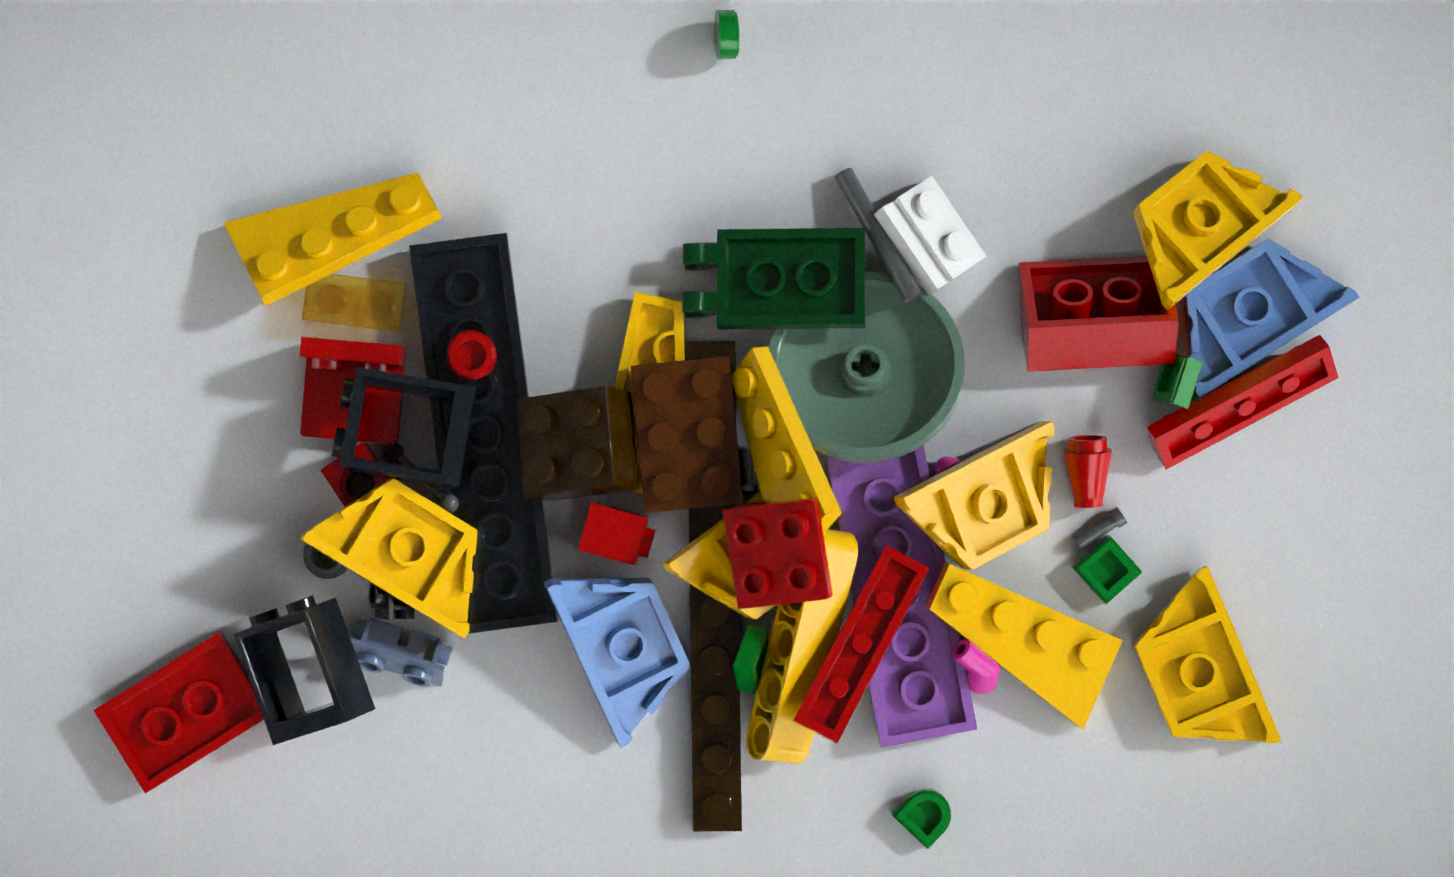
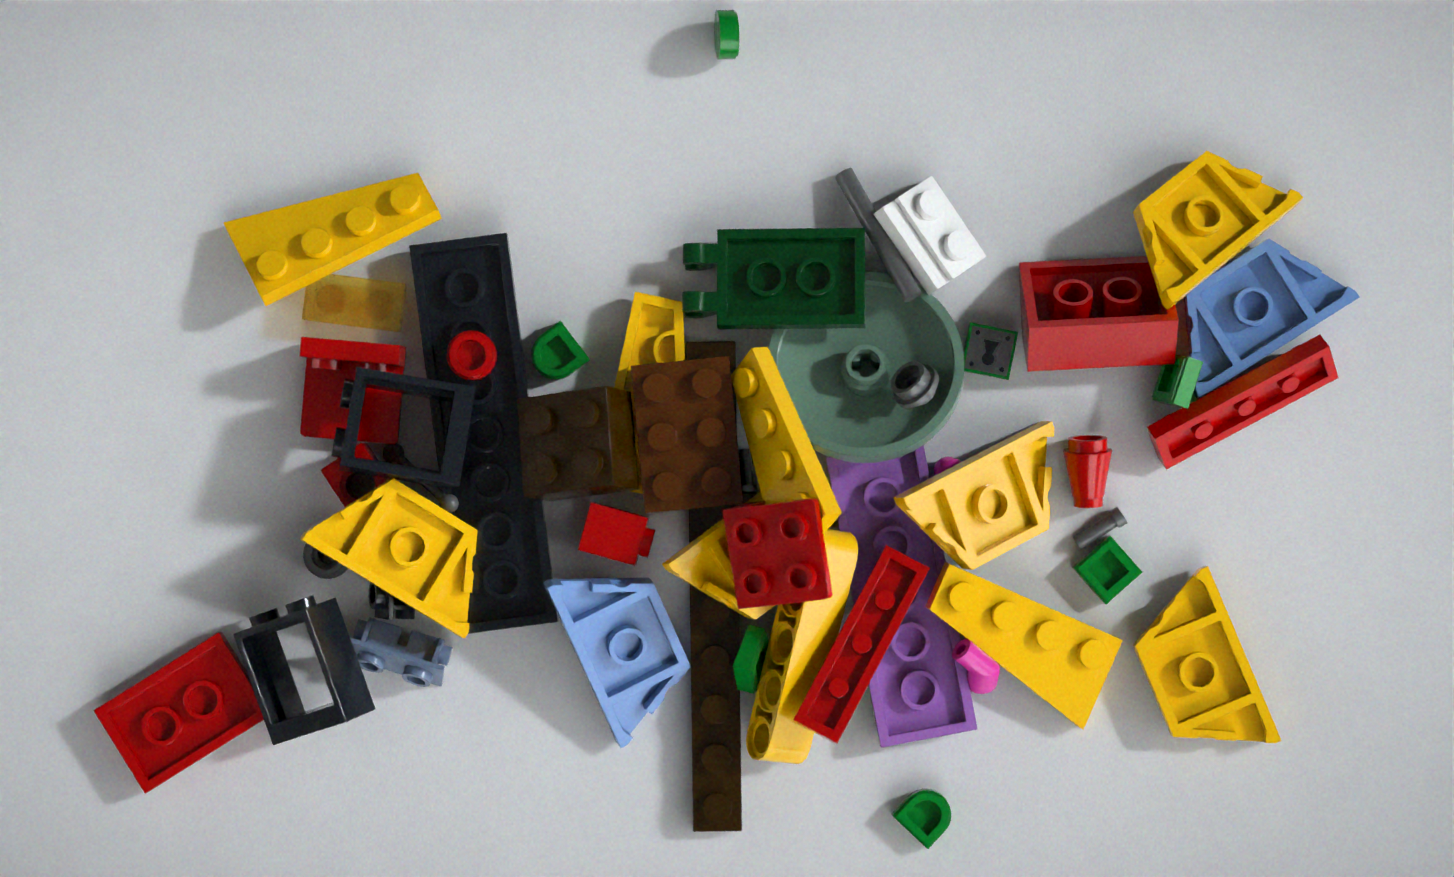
(557, 353): none -> green tile
(914, 384): none -> dark grey plate
(989, 351): none -> tile

